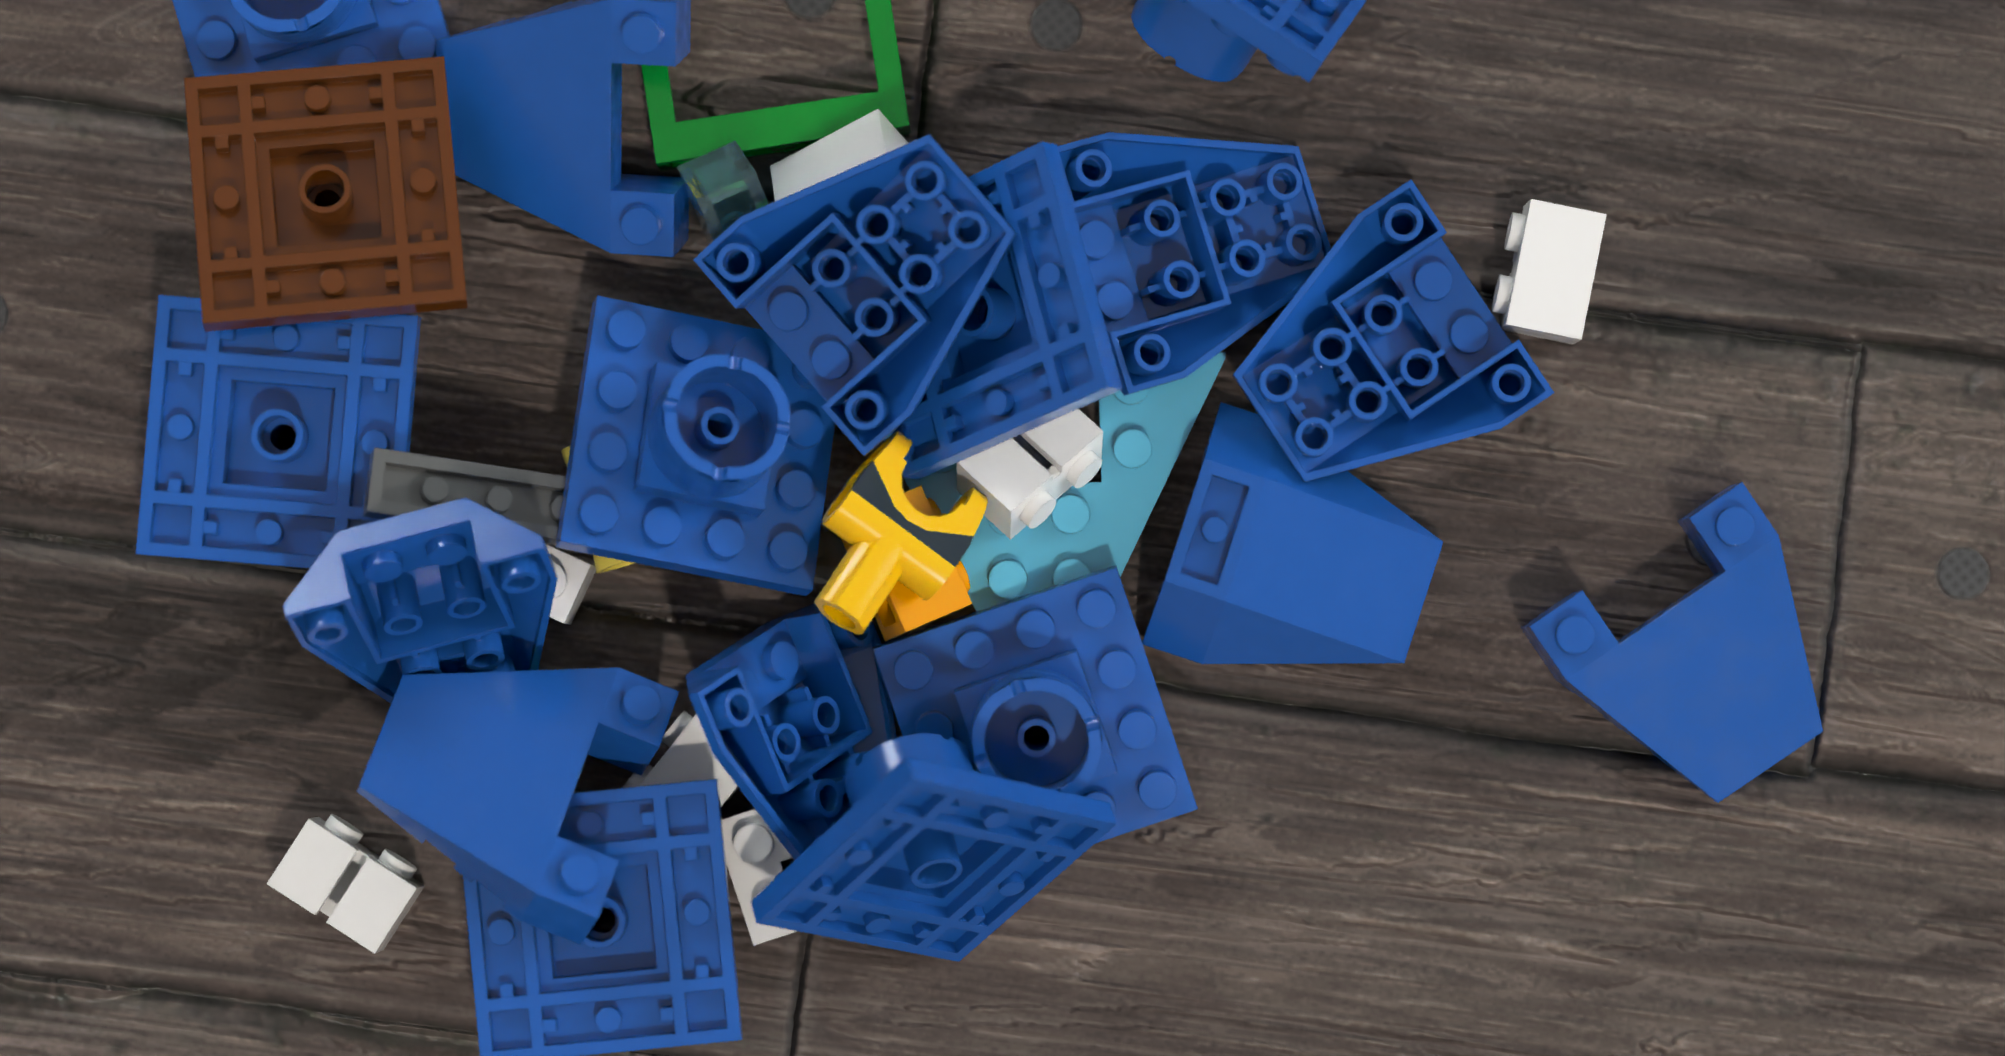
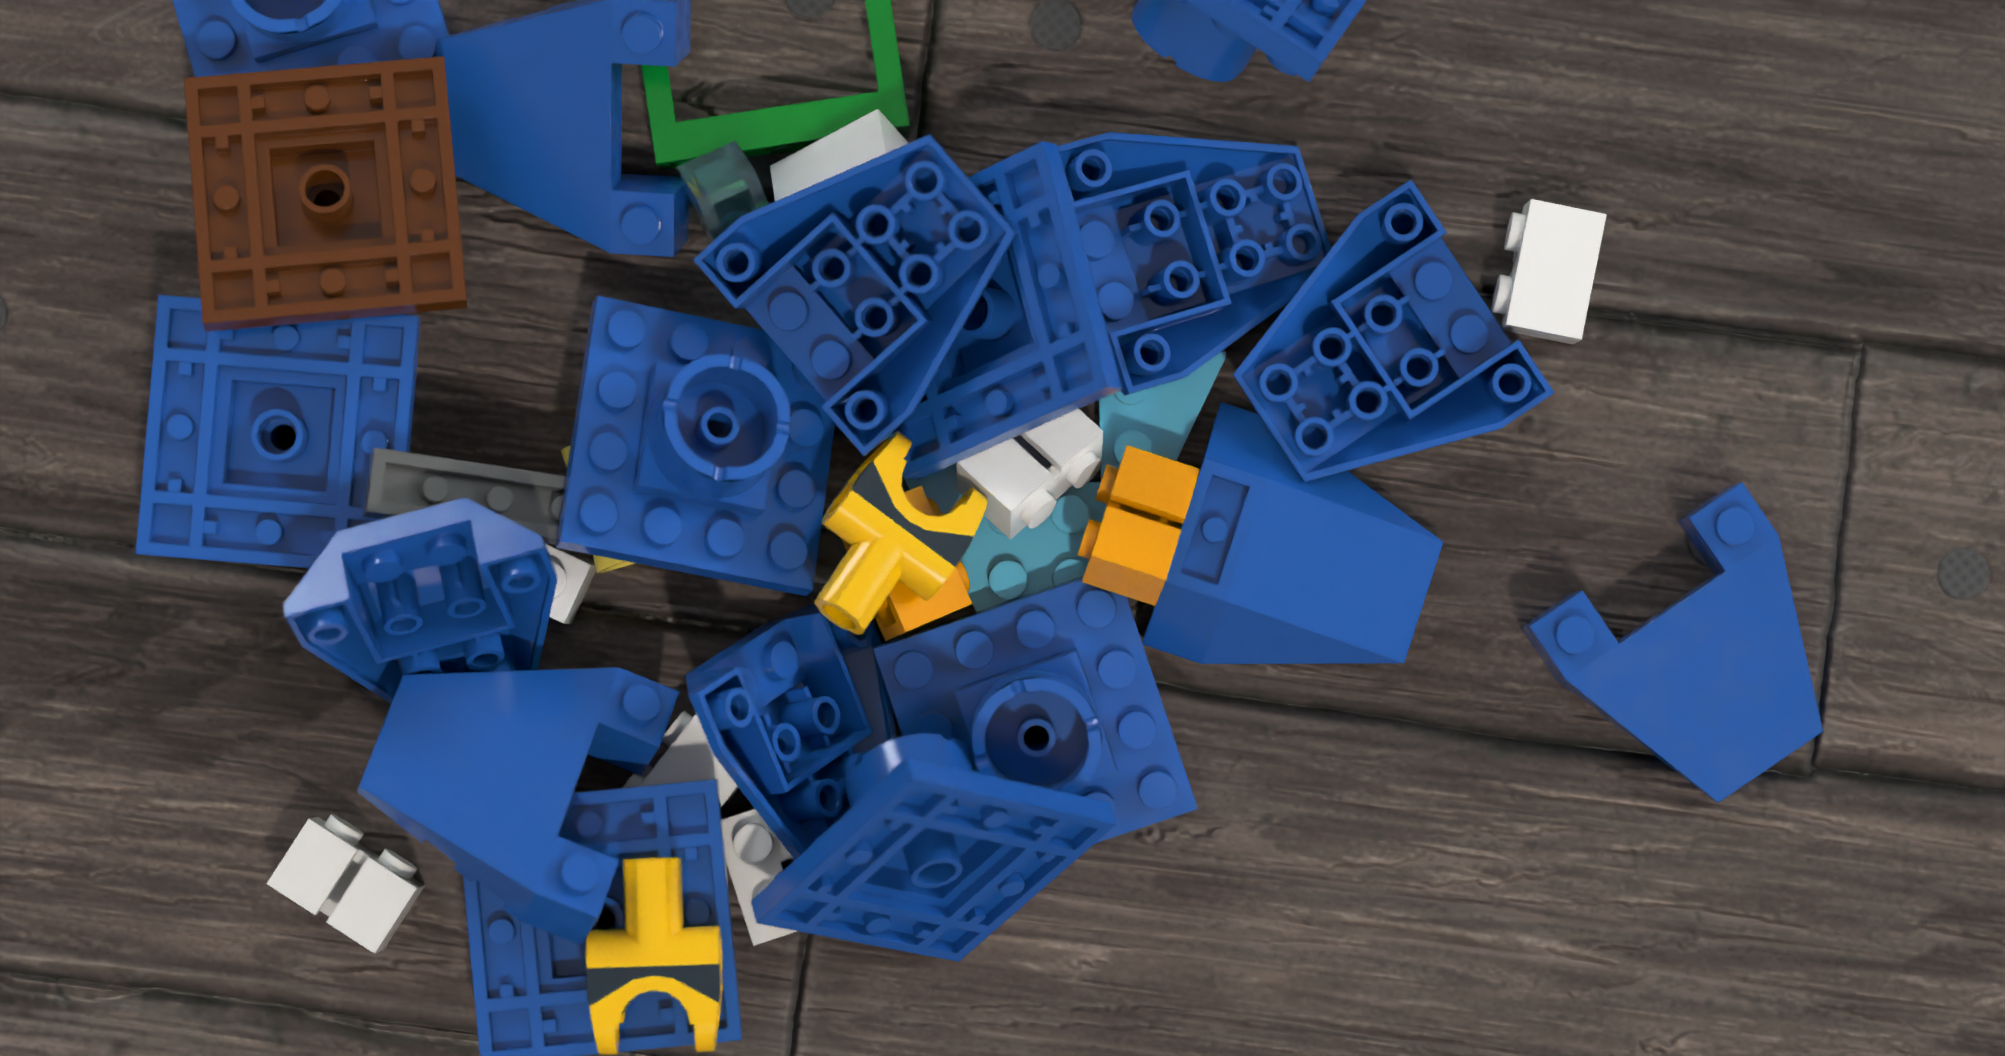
(654, 955): none -> yellow connector
(1139, 525): none -> light orange piece

